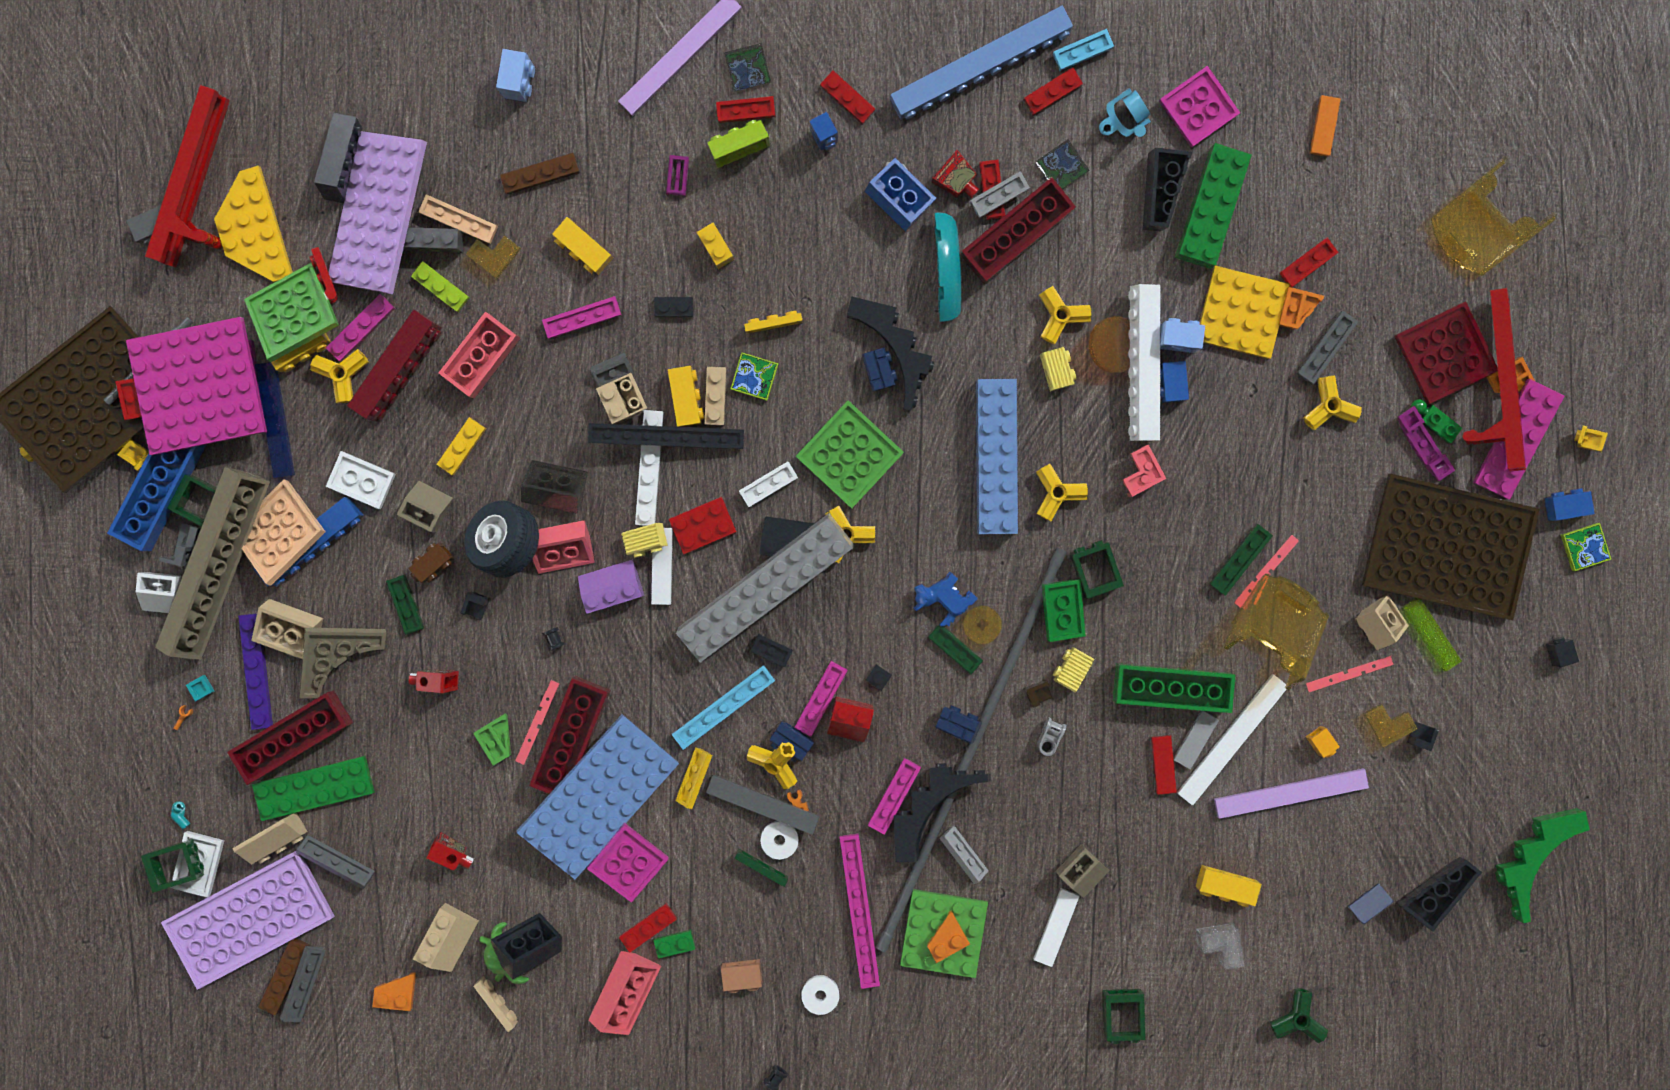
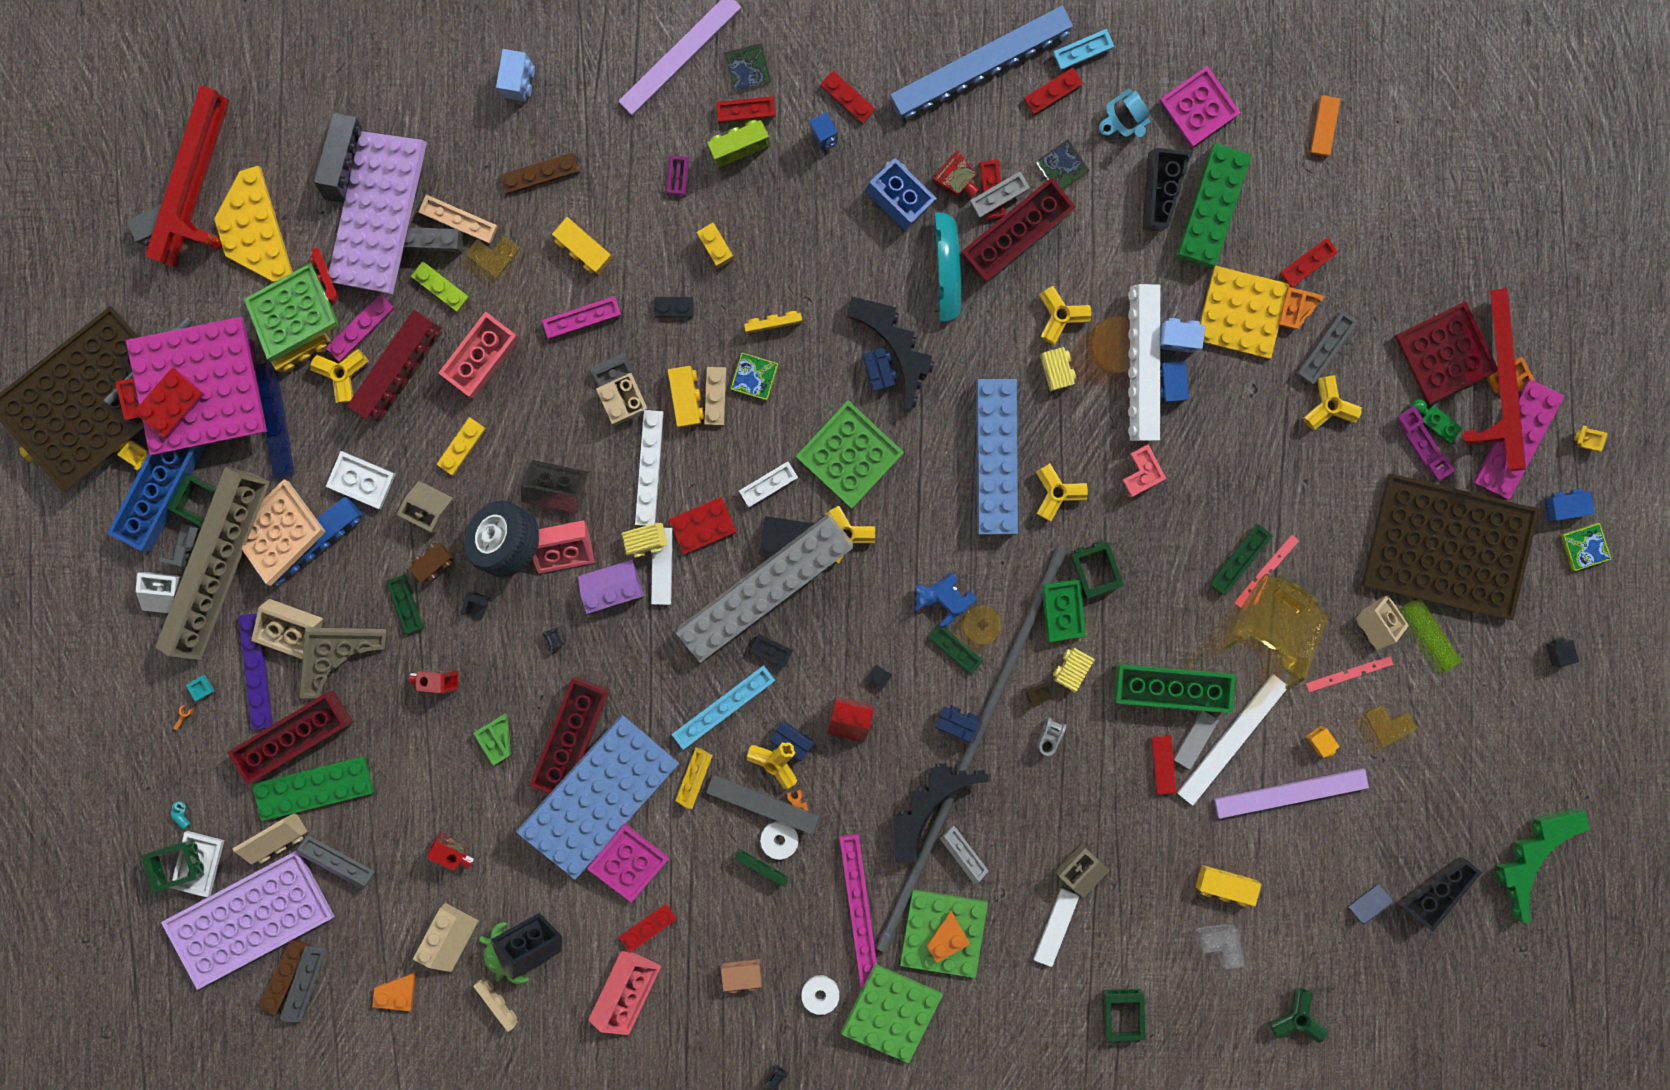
(169, 402): none -> red plate
(538, 719): coral piece -> none
(665, 436): black plate -> none
(674, 943): green plate -> none
(821, 698): dark pink tile -> none
(891, 1013): none -> bright green plate
(894, 796): dark pink plate -> none
(1423, 737): black panel -> none
(1476, 231): clear yellow windscreen -> none

